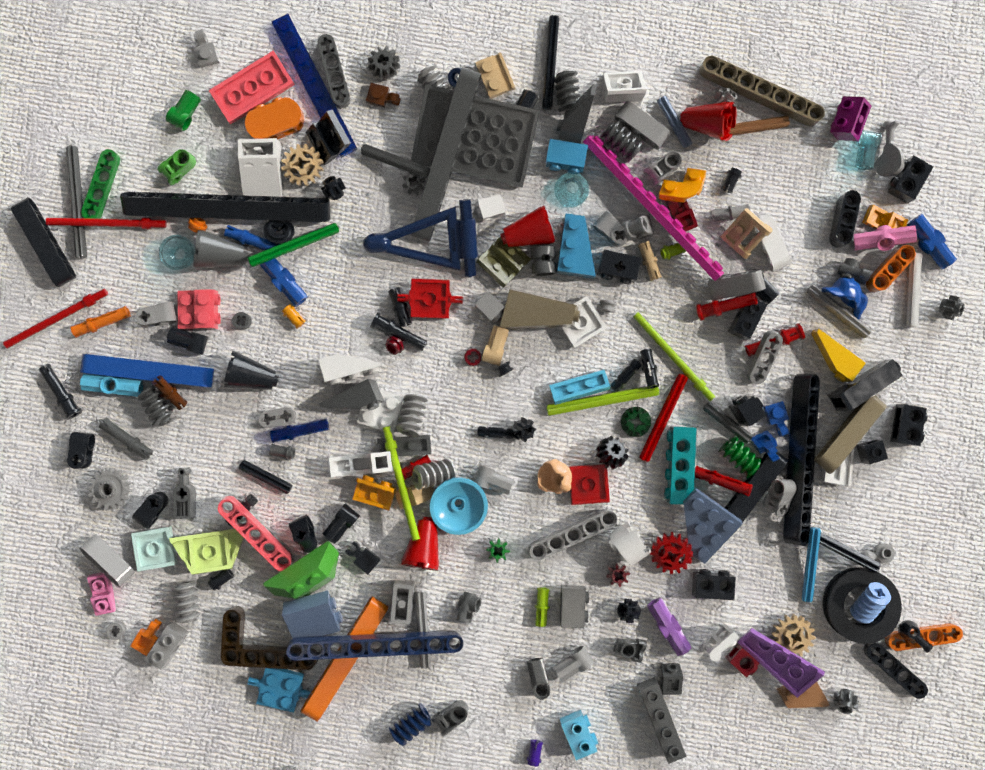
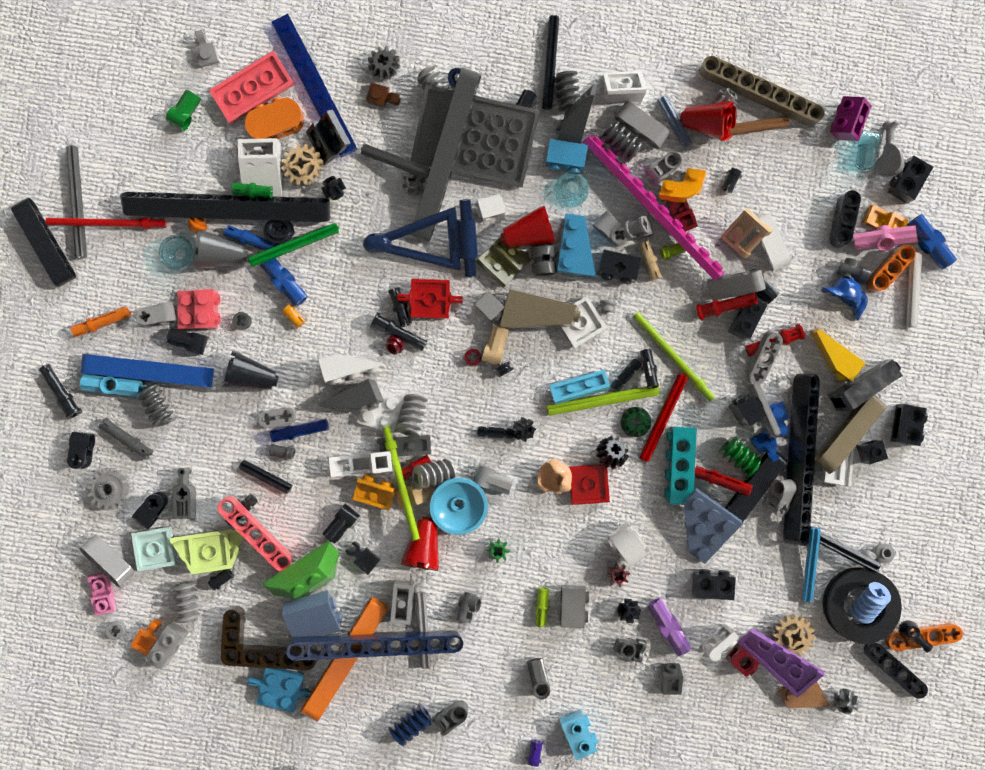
(88, 301): red bar -> none
(104, 186): green beam -> none
(169, 392): reddish brown pin -> none
(173, 167): bright green piece -> none
(252, 190): none -> green pin
(303, 533): black piece -> none
(333, 71): dark grey beam -> none
(495, 75): tan plate -> none
(566, 542): light grey beam -> none
(577, 661): light grey piece -> none
(661, 720): dark grey brick -> none
(677, 547): red gear -> none
(727, 422): dark grey axle -> none
(728, 213): light grey axle -> none
(769, 420): none -> light grey axle
(840, 312): light grey axle -> none
(951, 307): dark grey gear -> none

